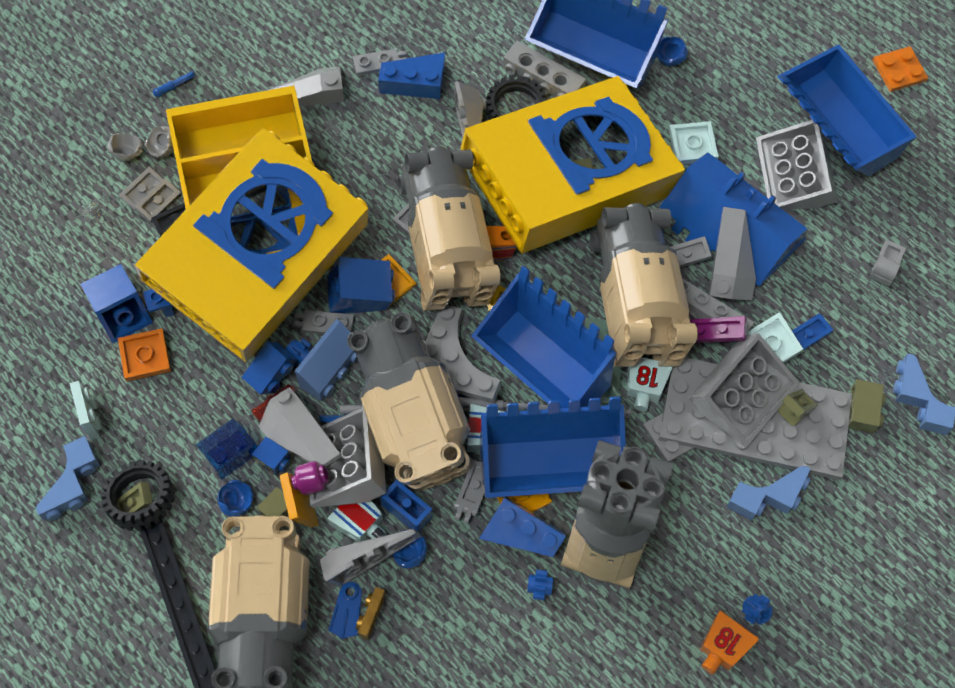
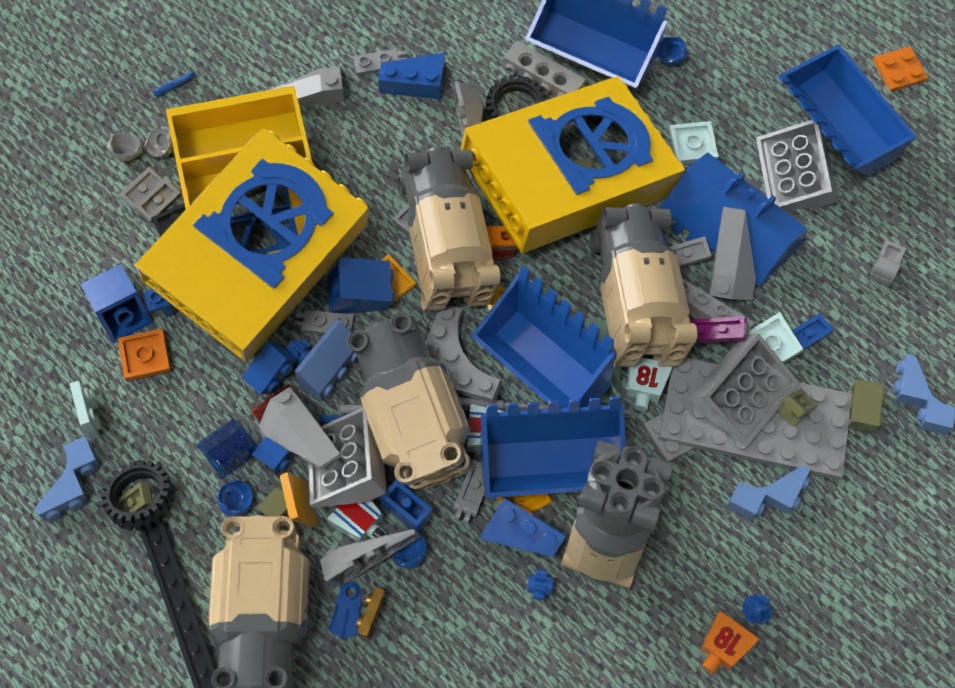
(310, 478): magenta head -> none

